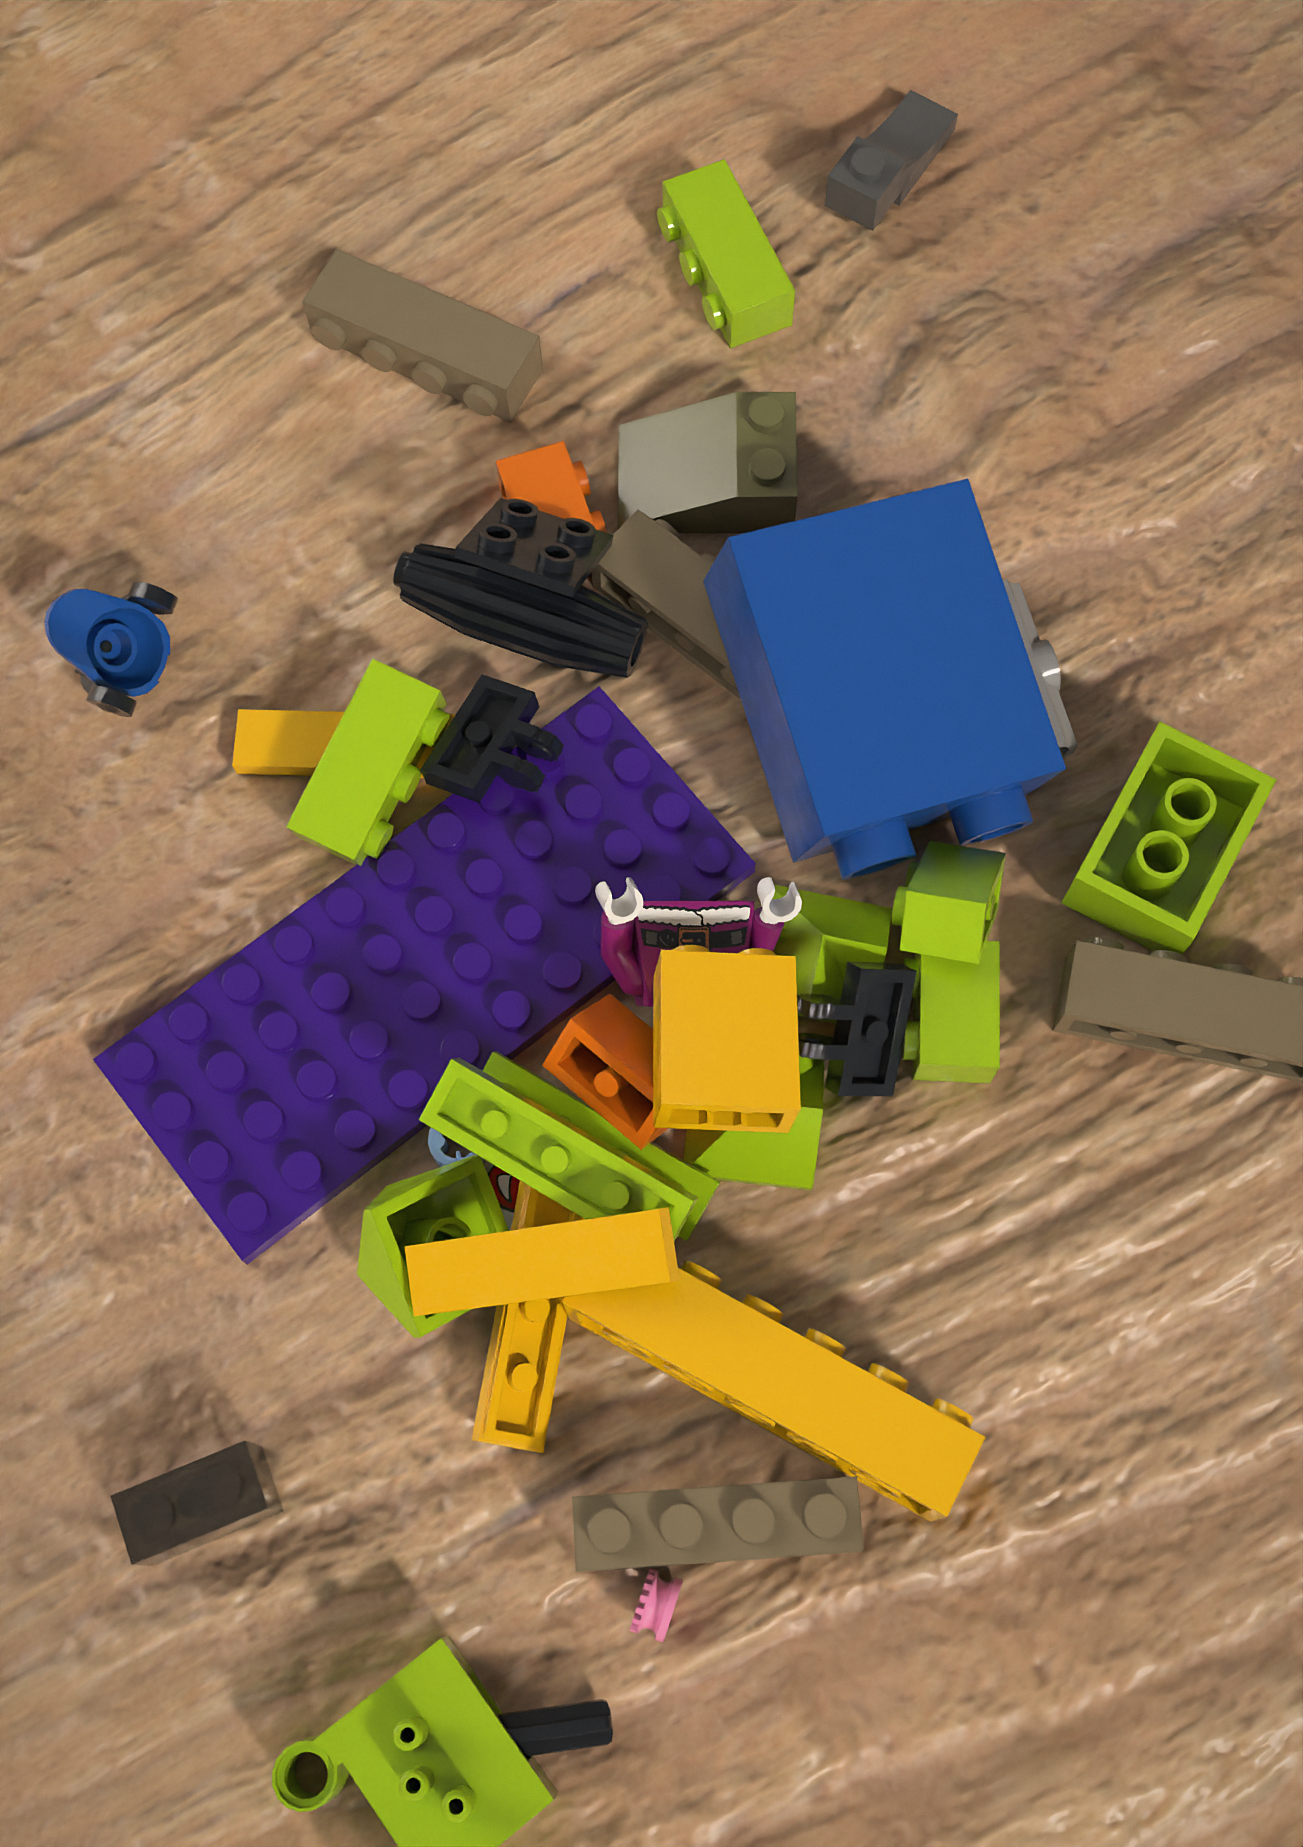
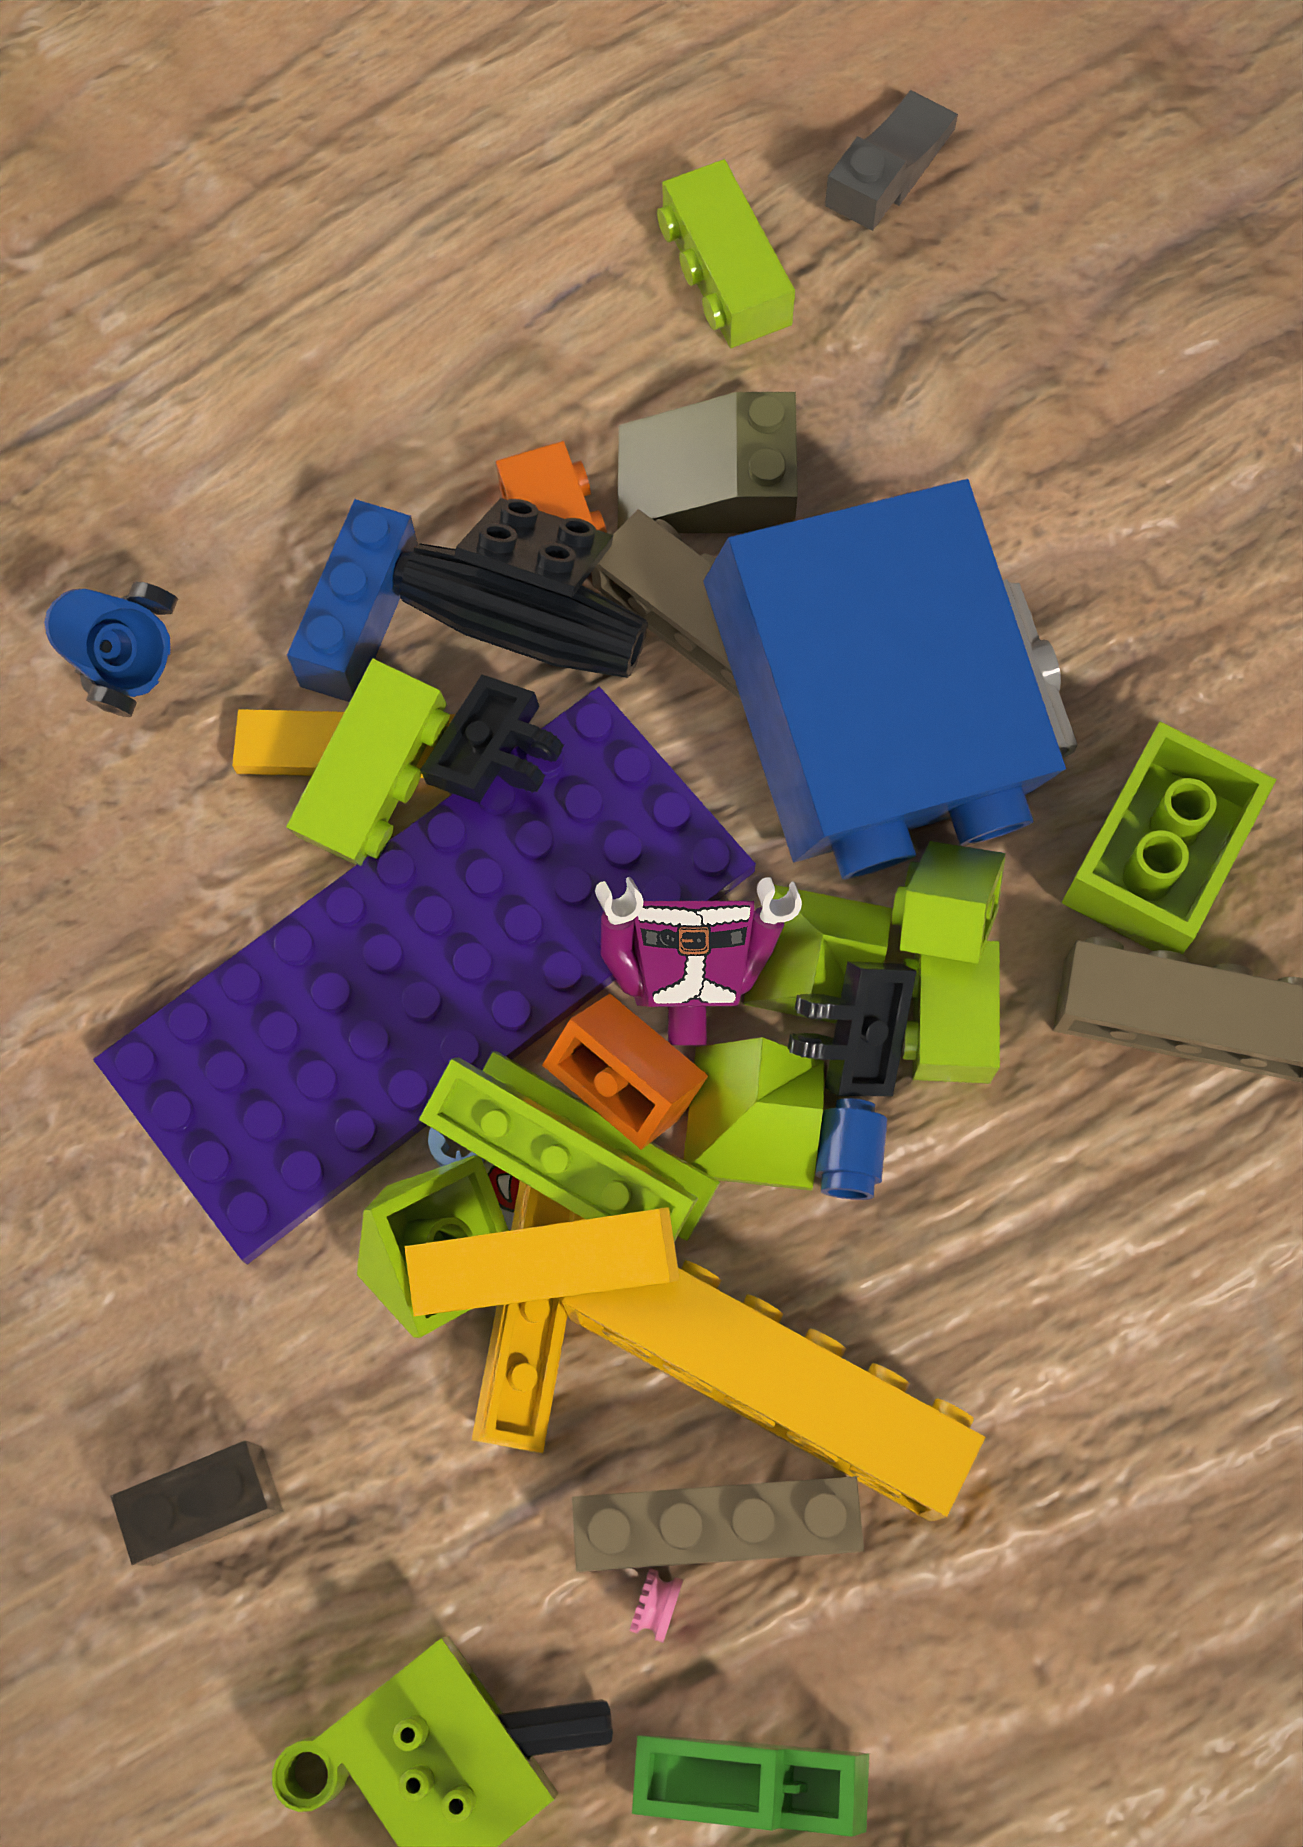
(352, 601): none -> blue brick
(423, 336): dark tan brick -> none
(725, 1040): yellow brick -> none
(751, 1784): none -> bright green slope
(851, 1149): none -> blue brick

